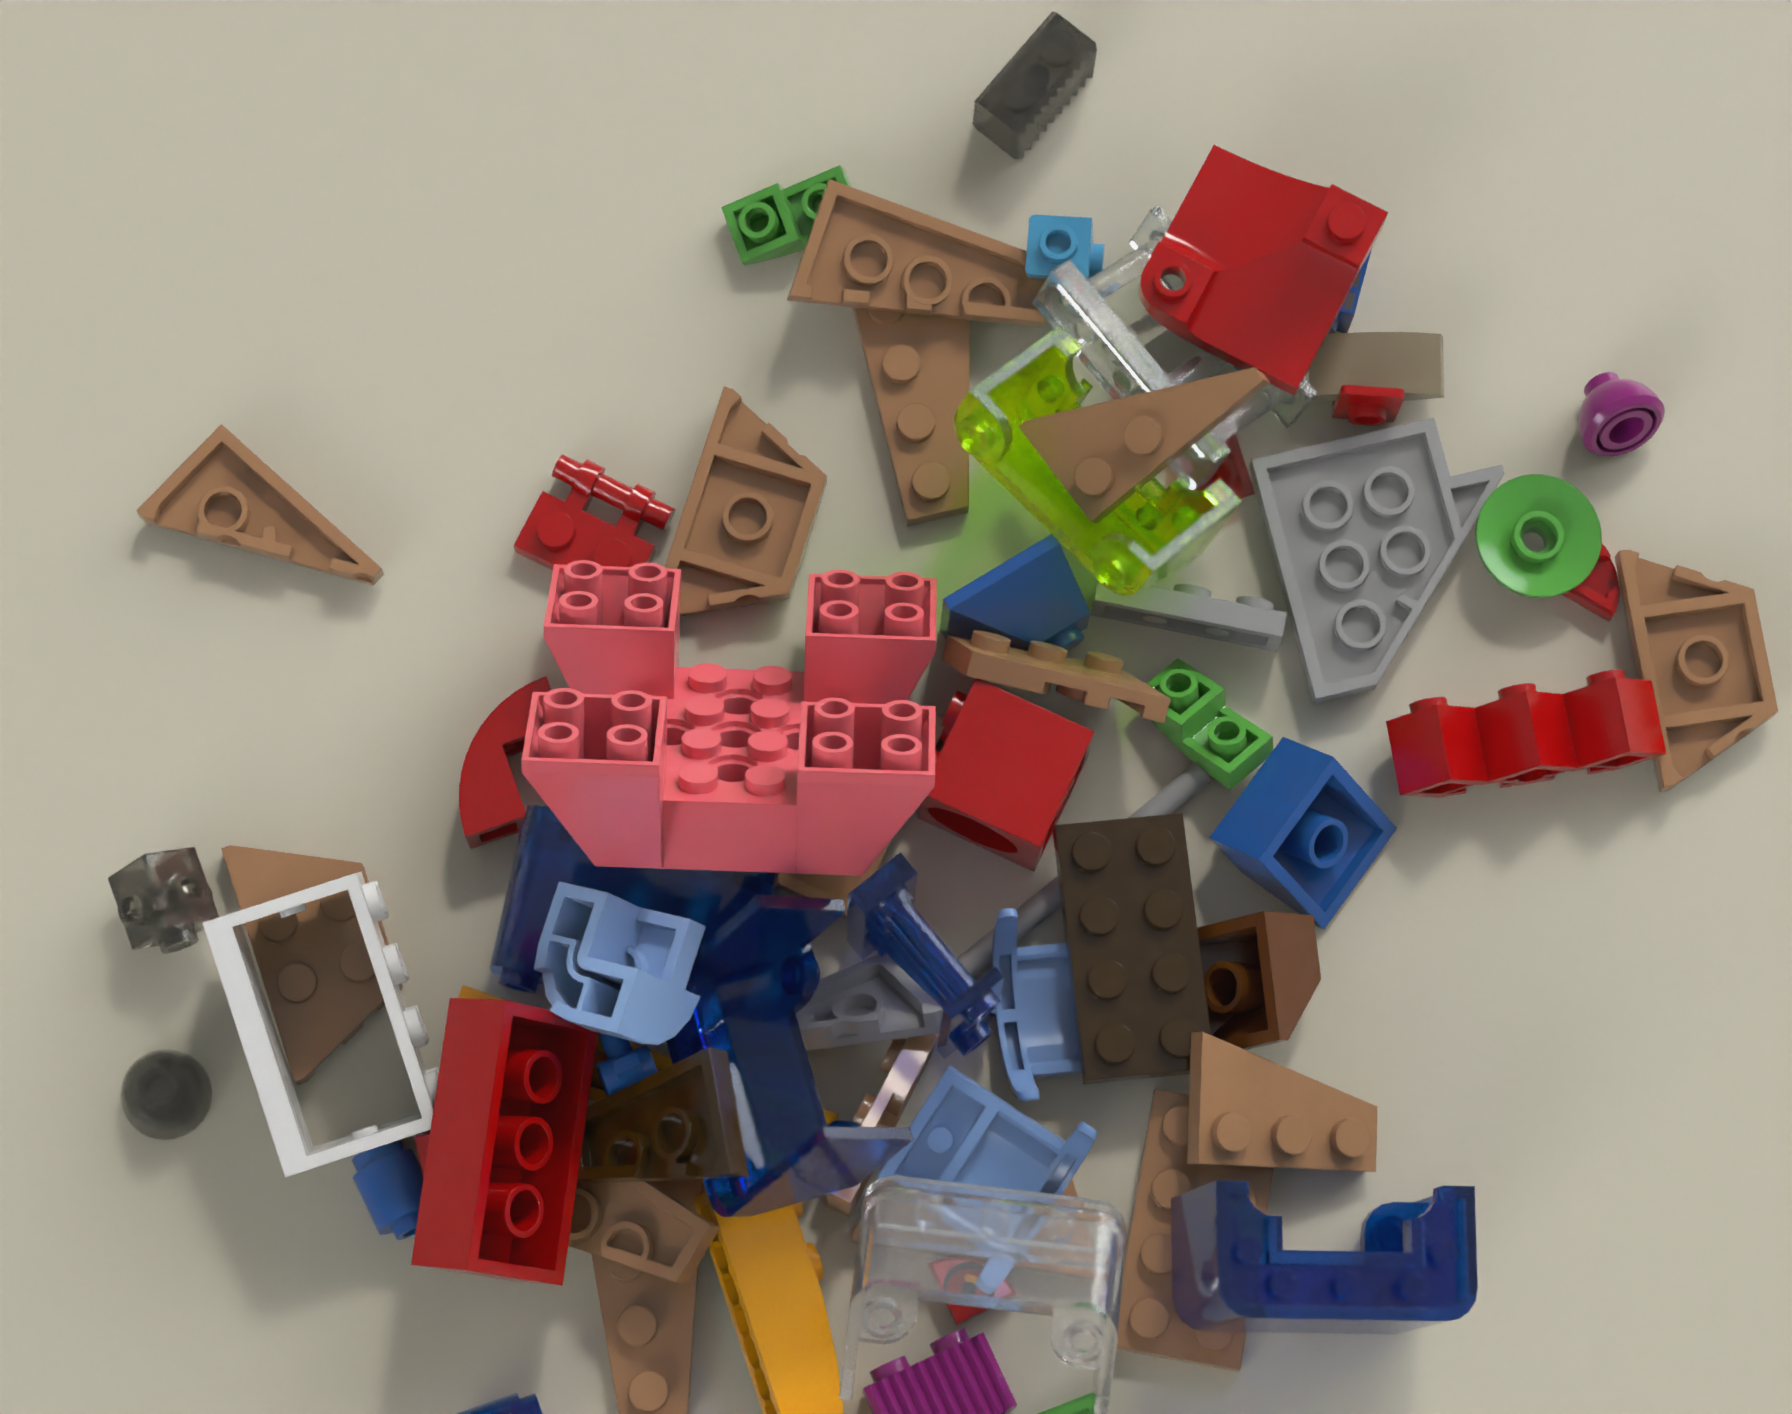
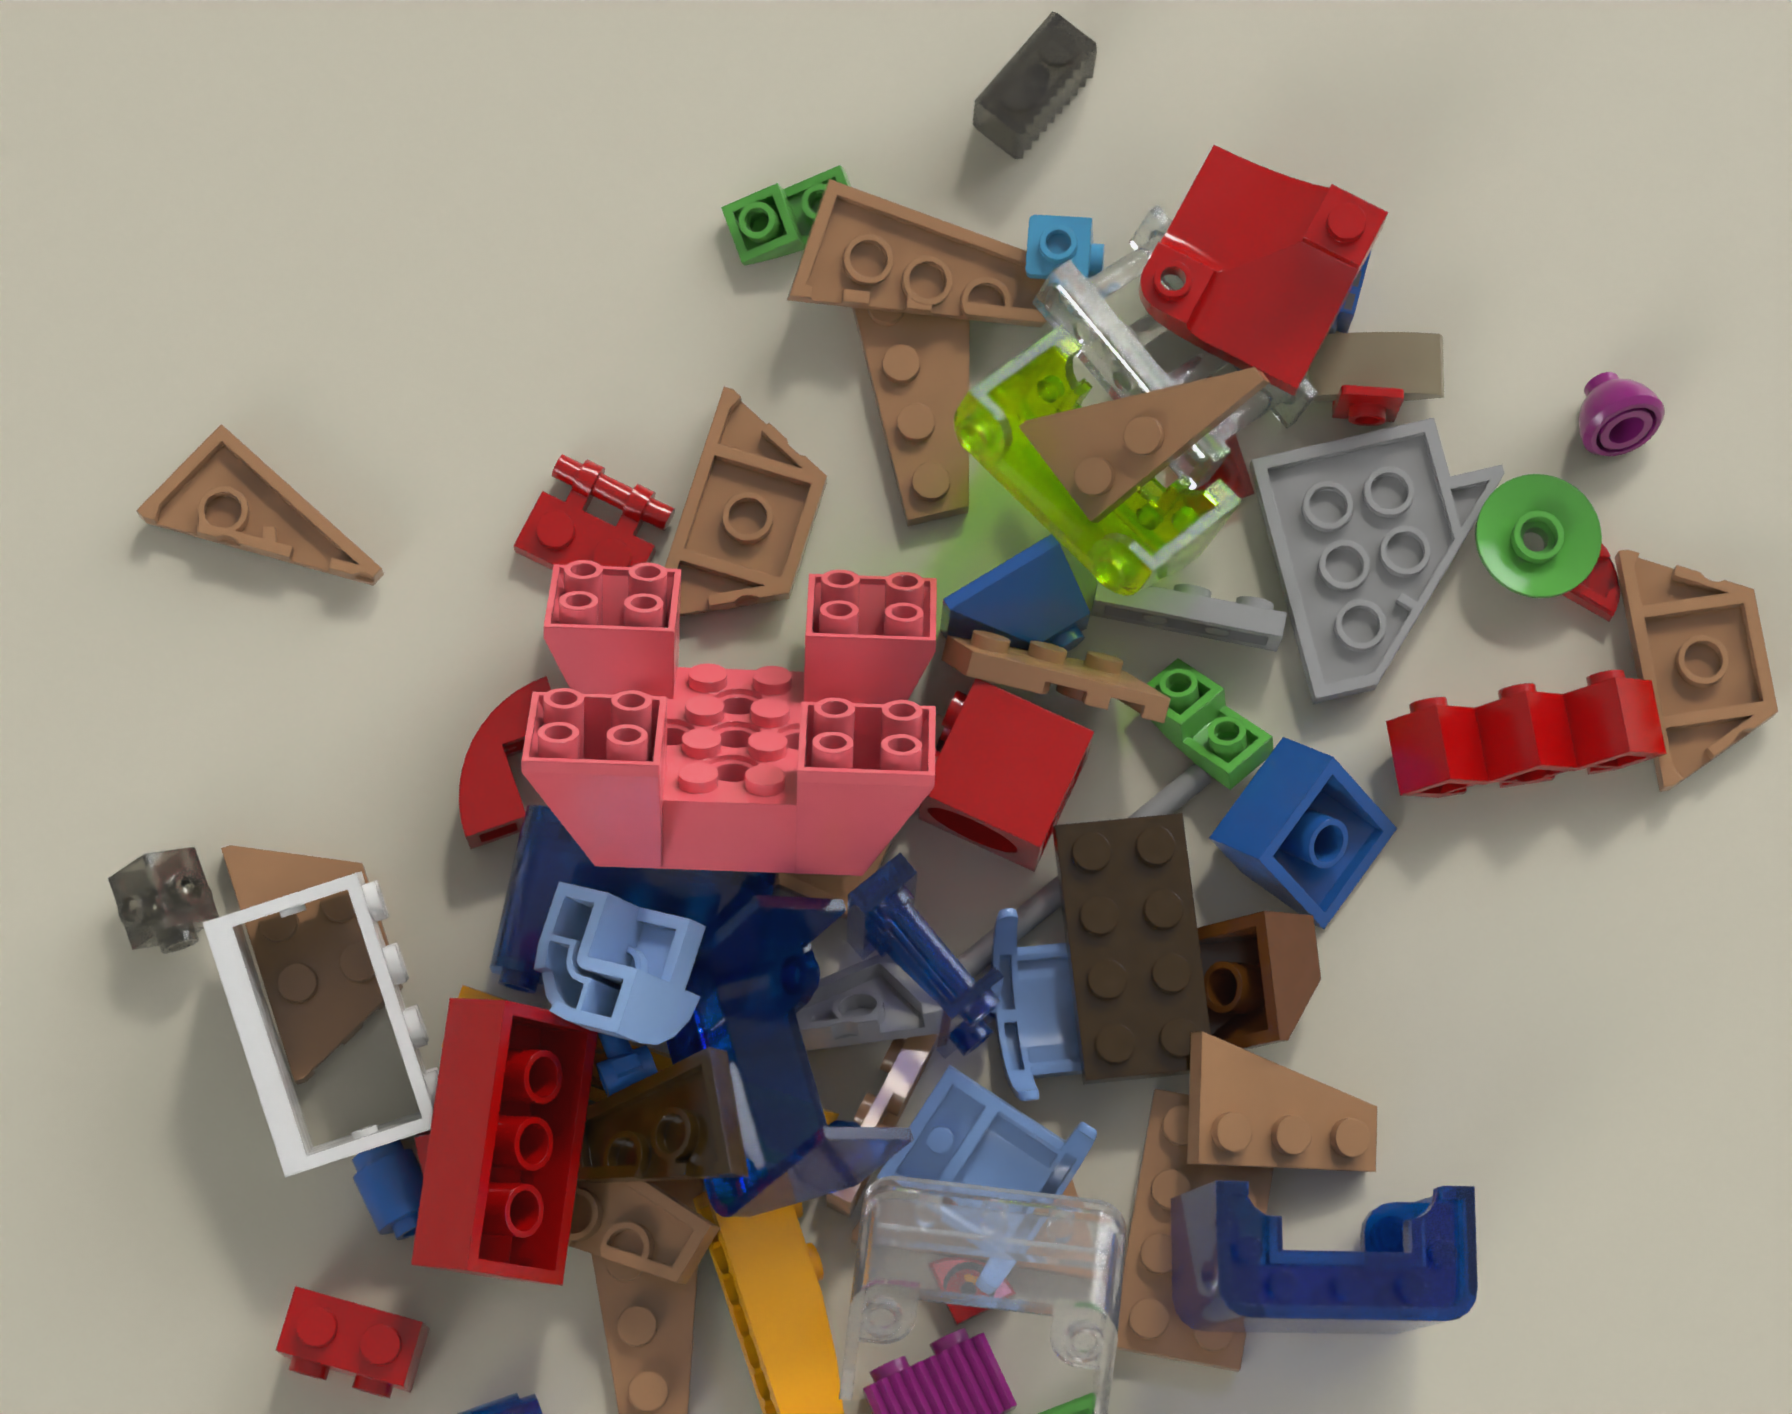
(166, 1094): clear smoke brick -> none
(351, 1339): none -> red brick

